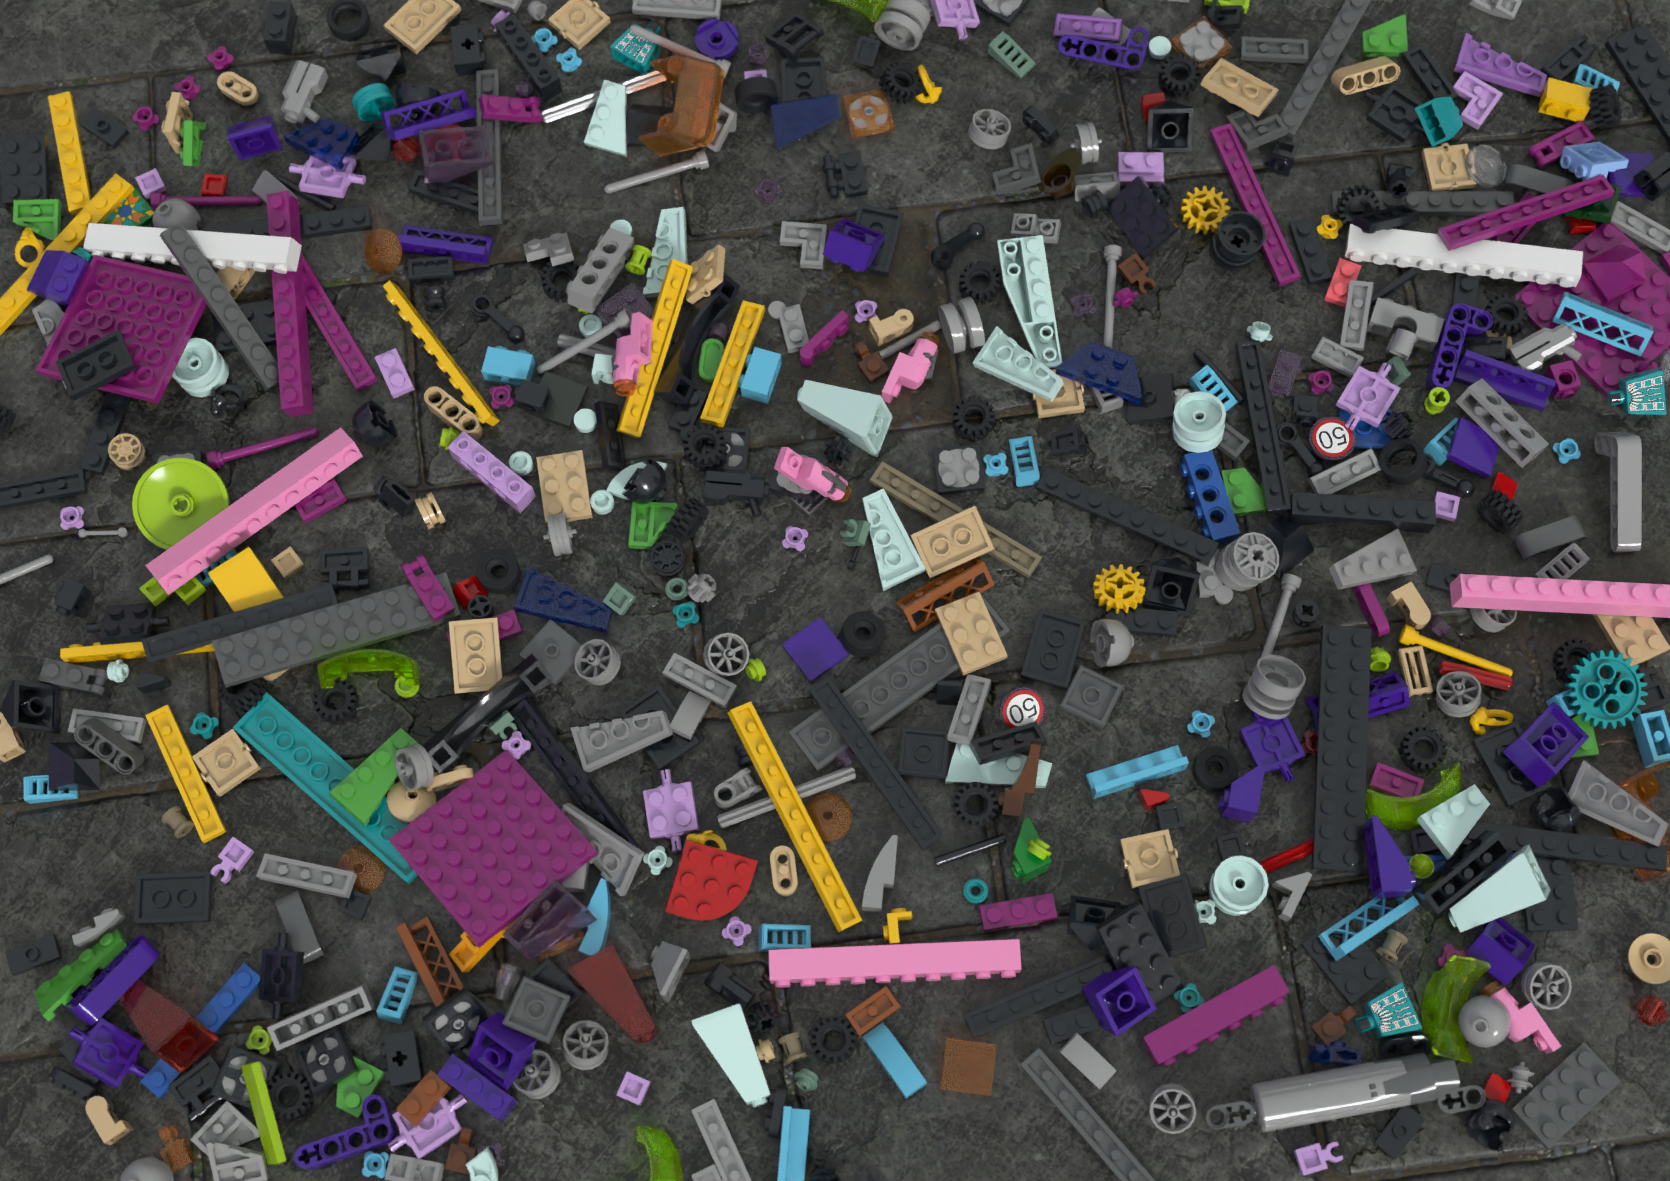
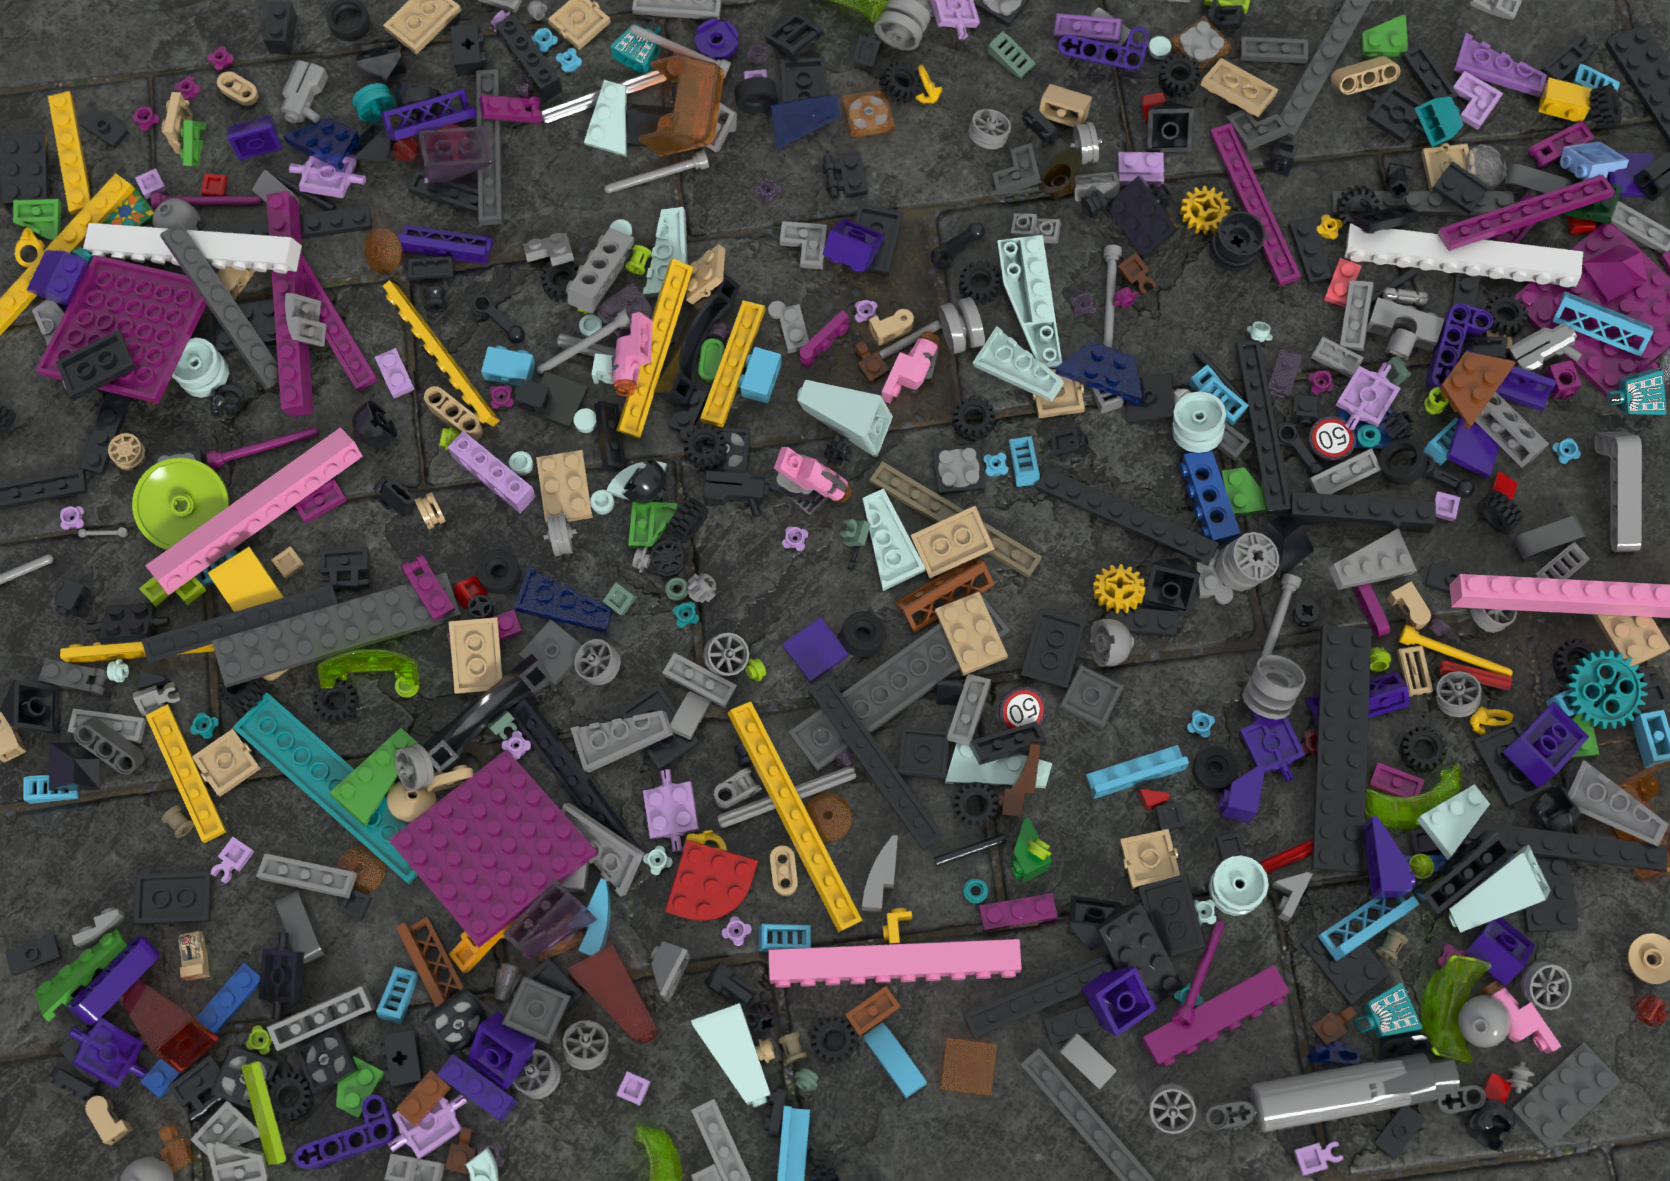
(153, 698): none -> light grey plate
(193, 956): none -> tan leg
(303, 319): none -> light grey slope
(370, 1159): medium azure plate -> none
(641, 559): none -> light grey plate
(1065, 105): none -> tan brick
(1184, 1015): none -> magenta piece
(1228, 395): none -> medium azure slope
(1364, 440): none -> teal plate
(1406, 296): none -> light grey axle
(1460, 187): none -> black plate
(1474, 384): none -> dark orange wing

